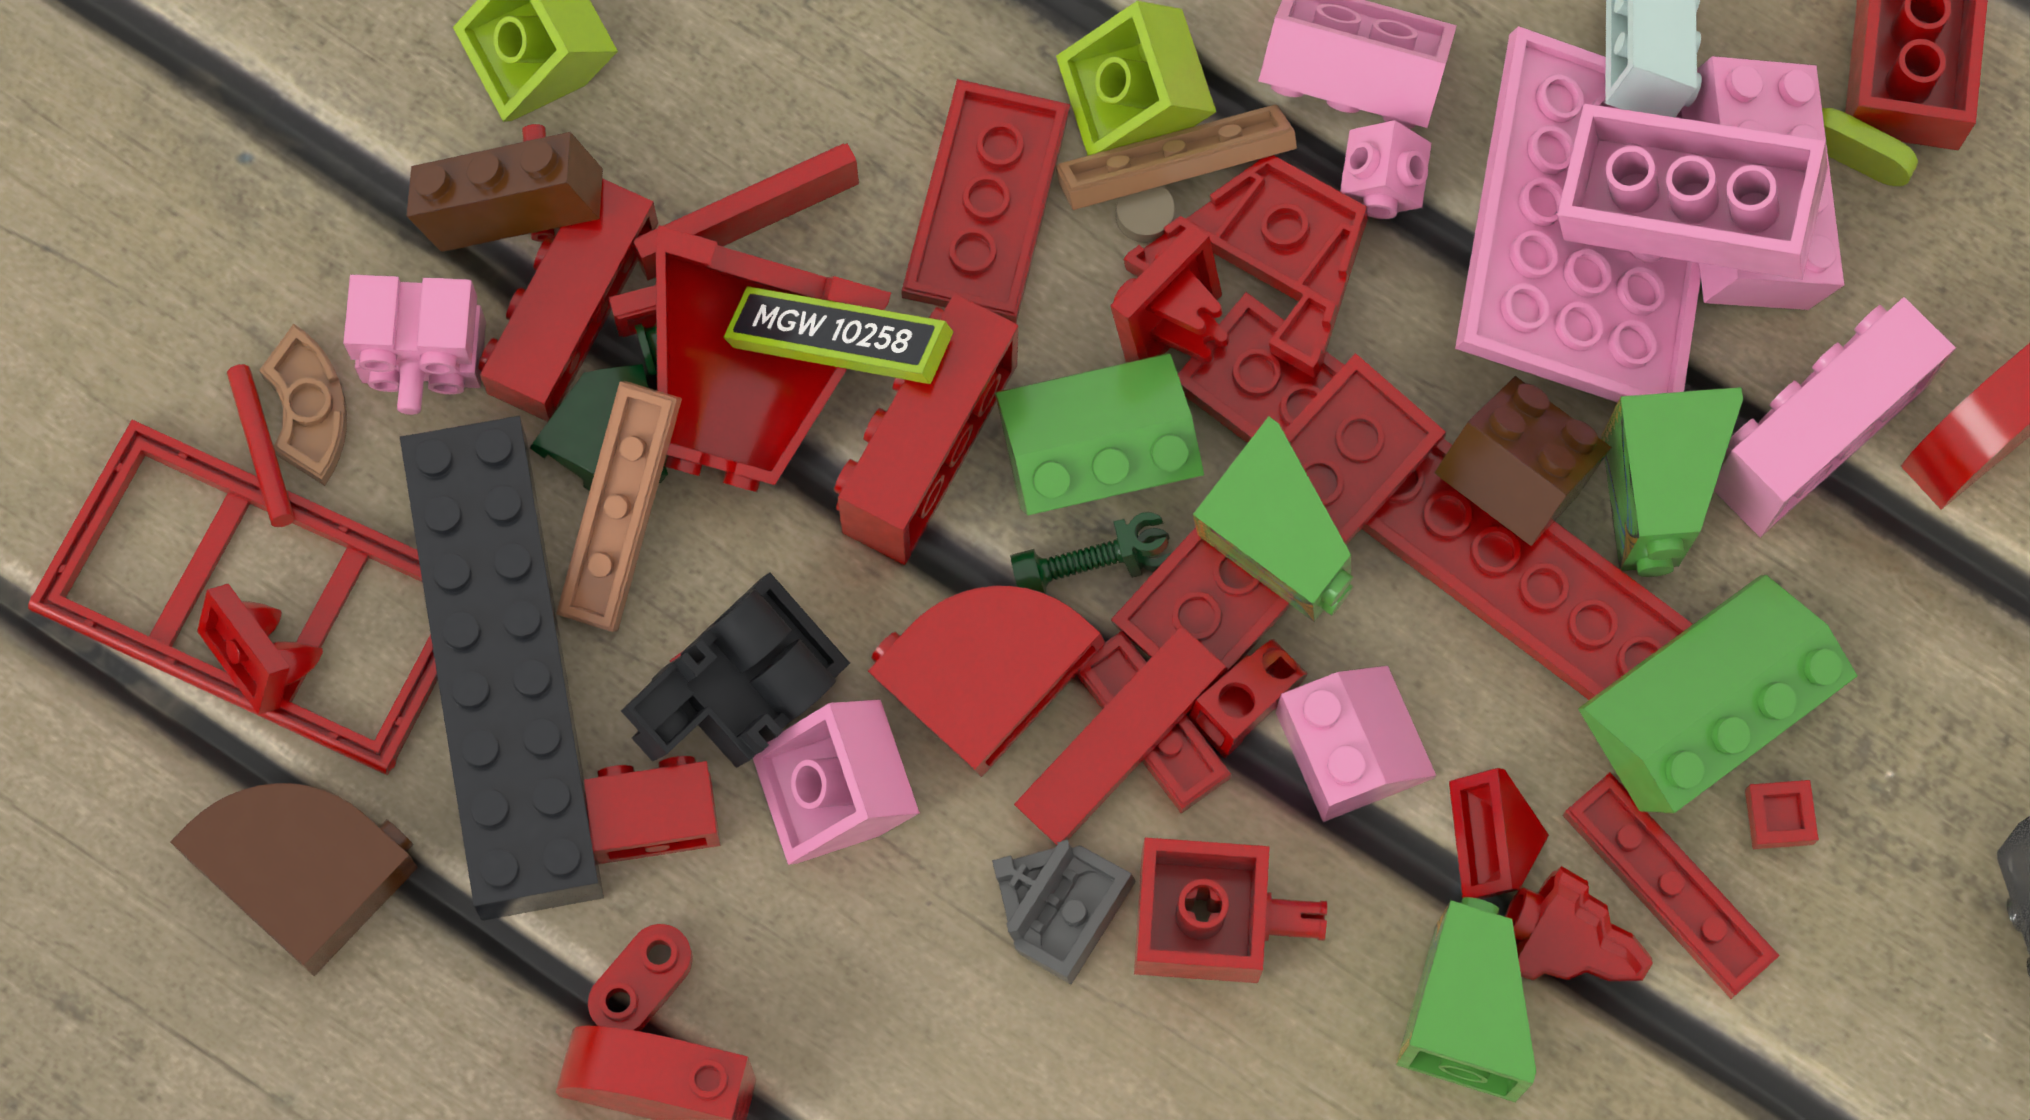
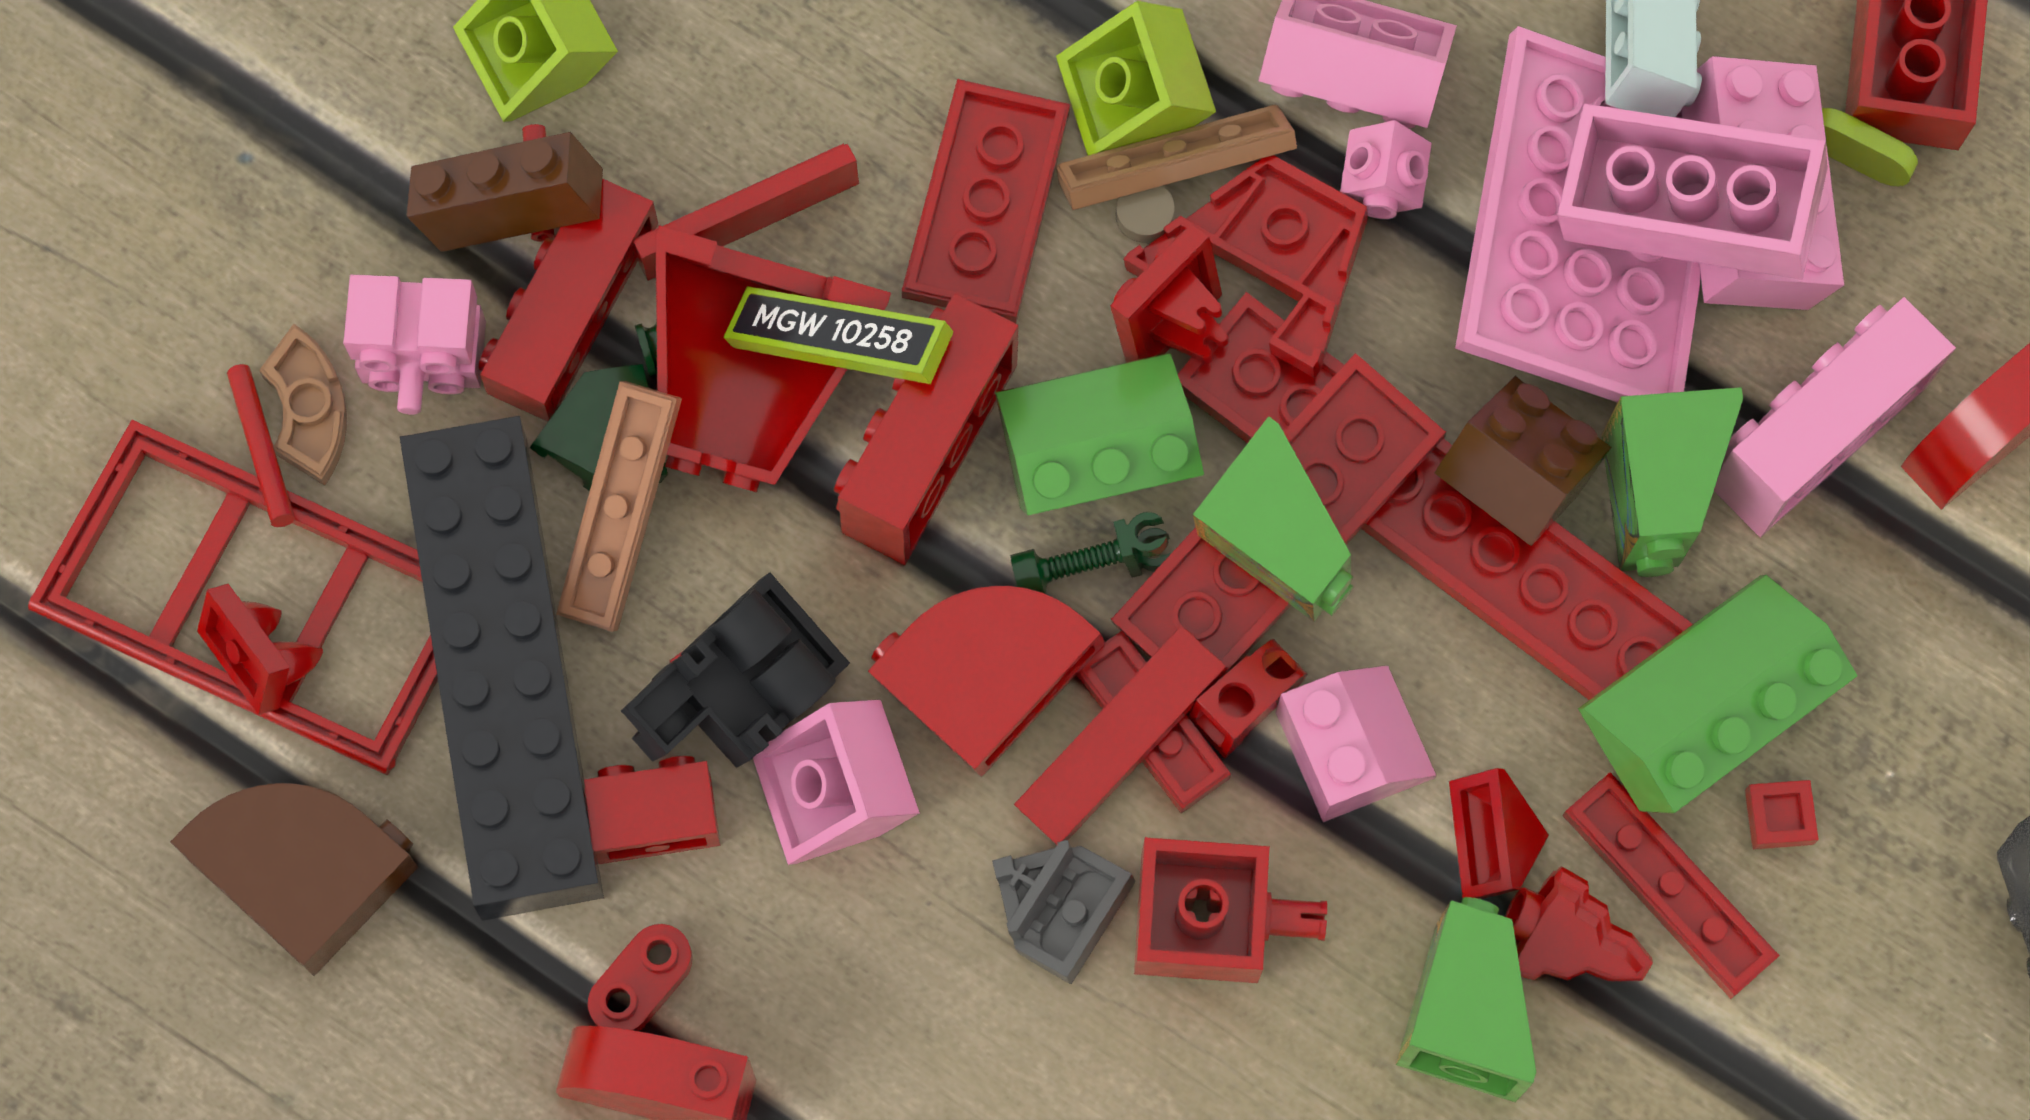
(634, 309): red tile -> none

